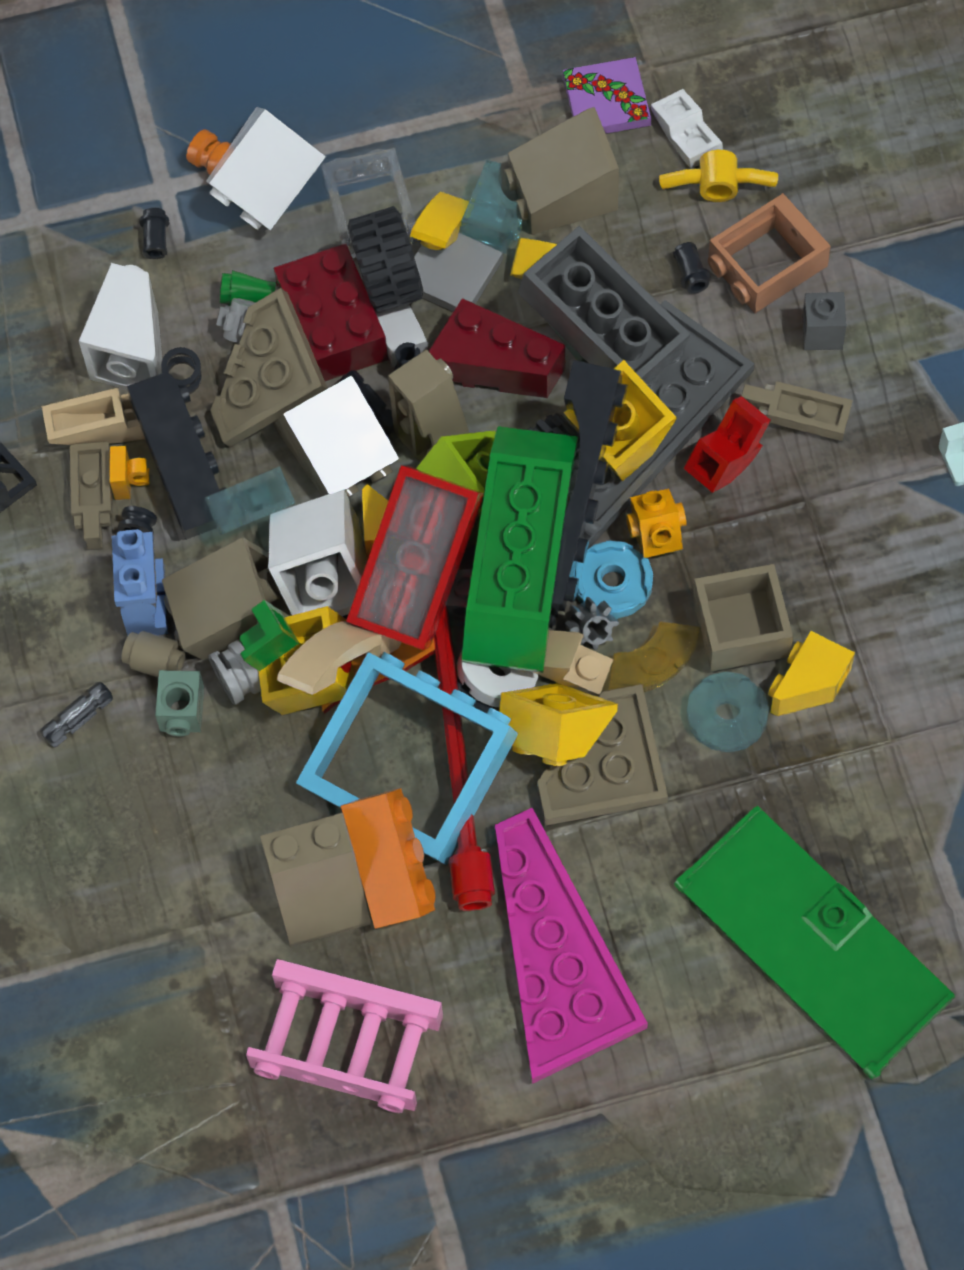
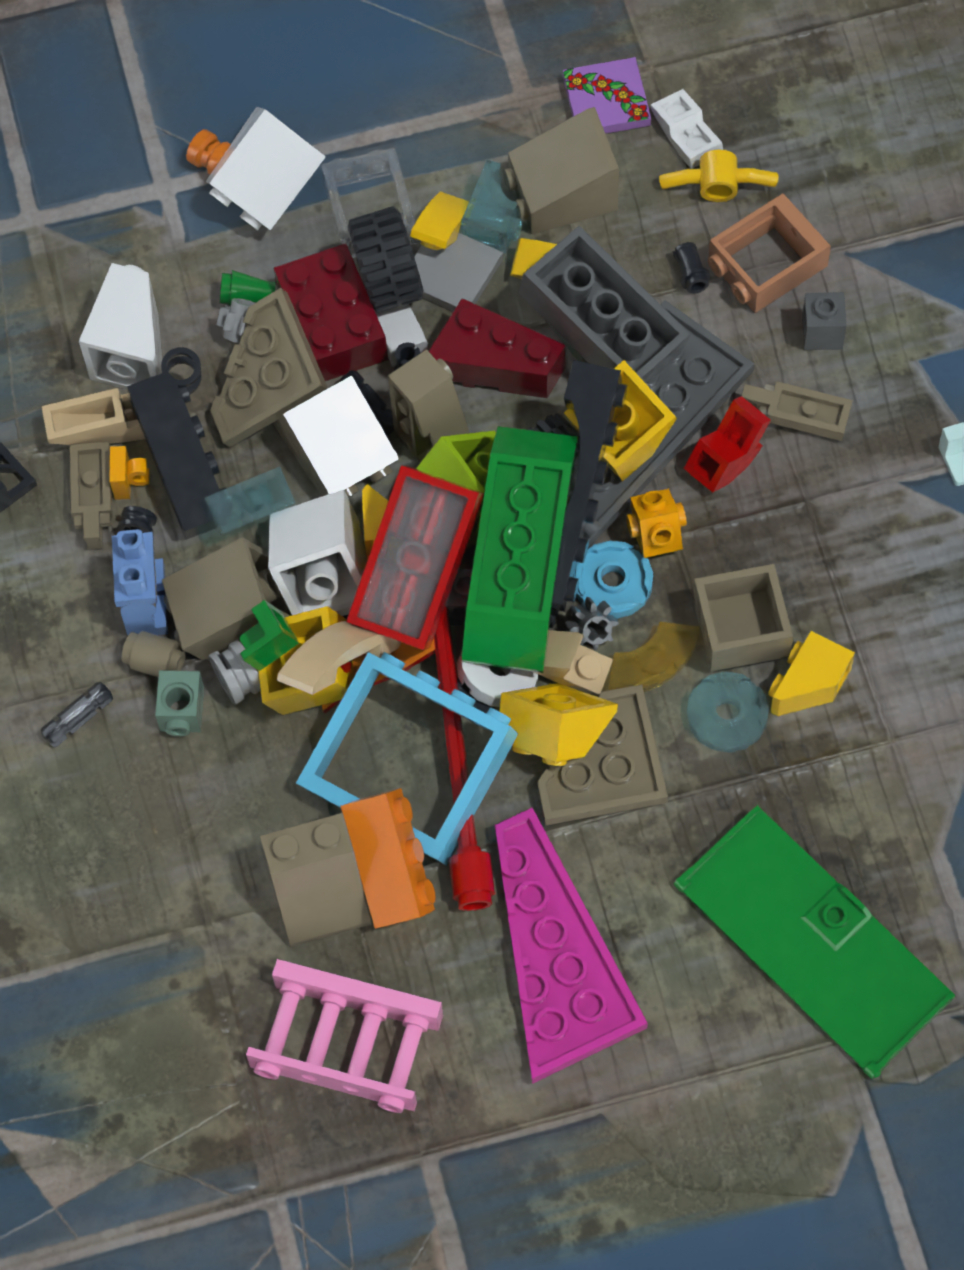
(154, 232): black pin -> none

